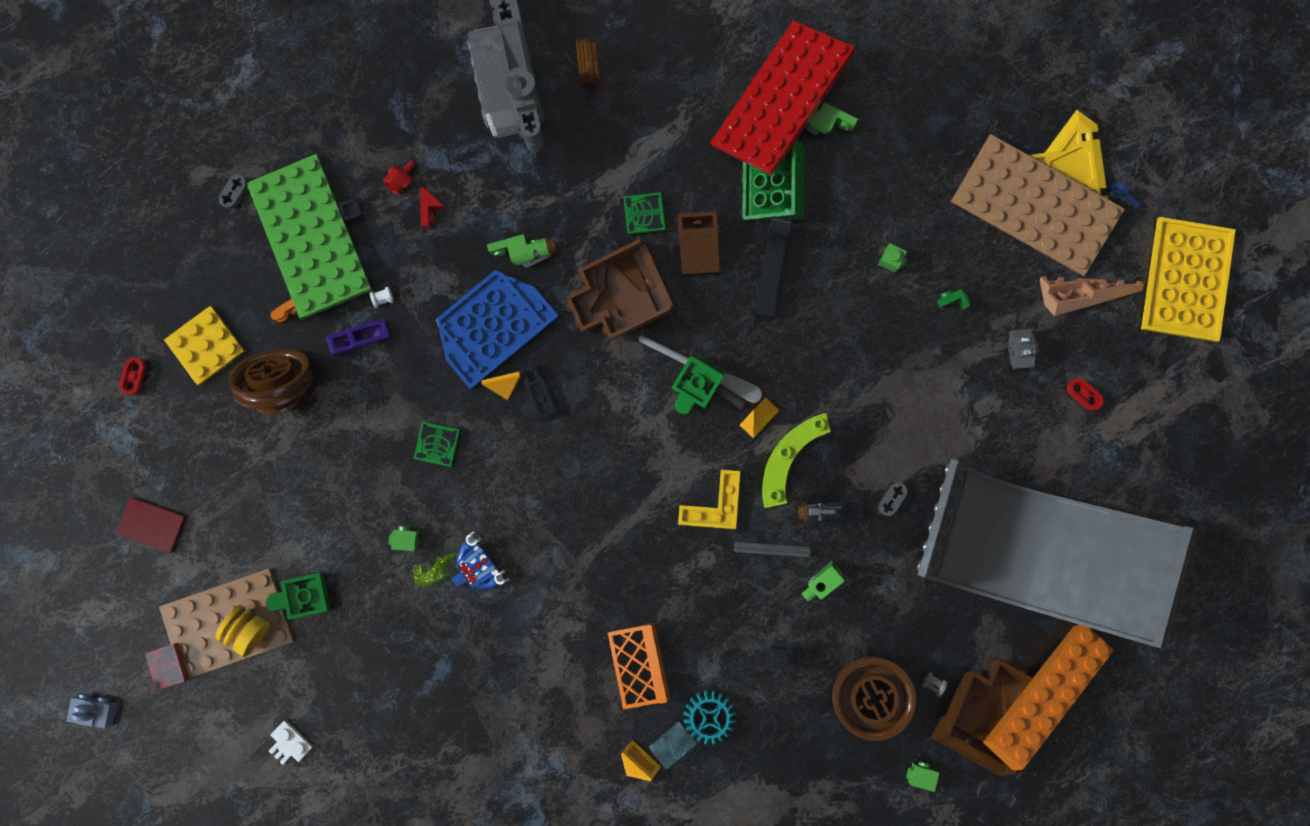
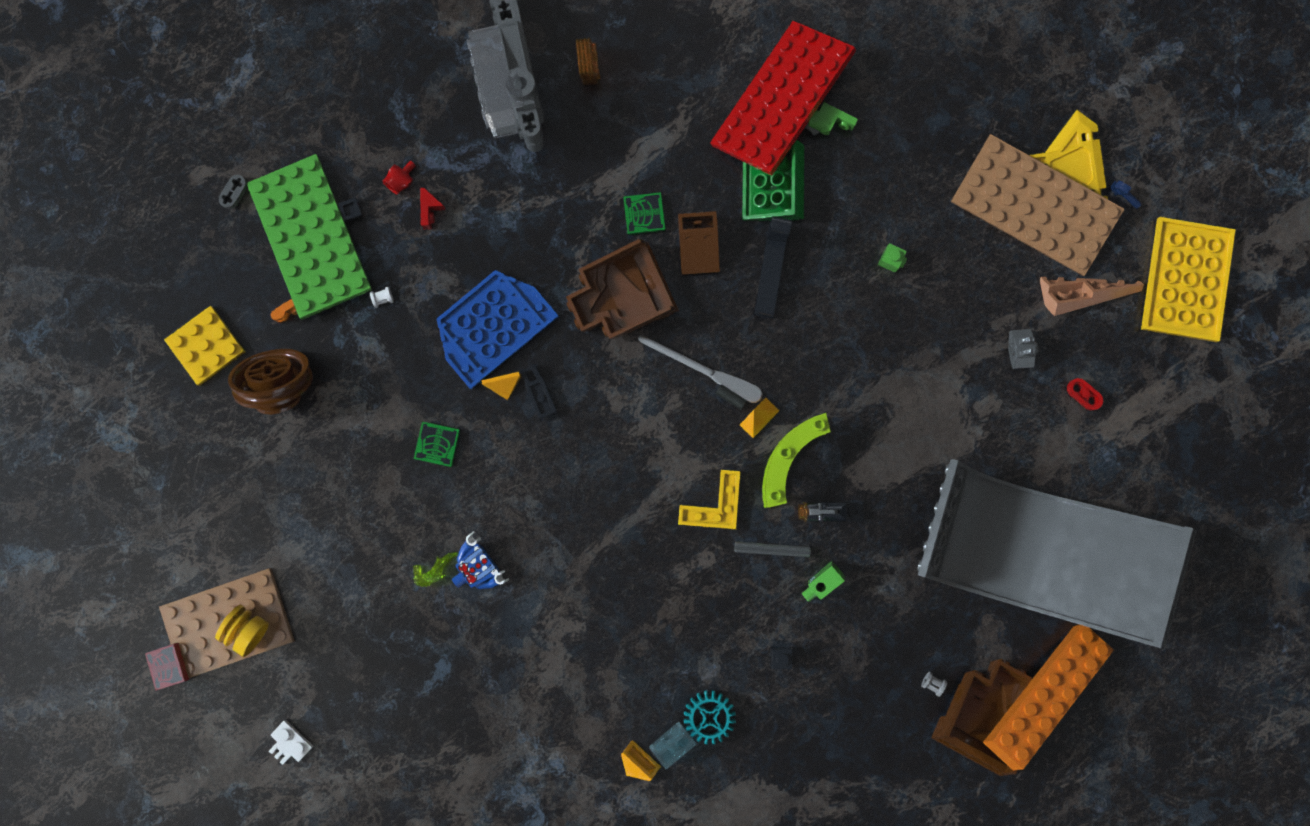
(91, 711): sand blue brick -> none
(130, 376): red plate -> none
(151, 525): dark red tile -> none
(301, 596): green brick -> none
(357, 337): dark purple slope -> none
(404, 539): bright green brick -> none
(523, 252): bright green plate -> none
(655, 666): orange fence -> none
(696, 383): green brick -> none
(889, 496): dark grey beam -> none
(895, 698): reddish brown wheel -> none
(923, 776): bright green brick -> none
(949, 297): green bracket -> none

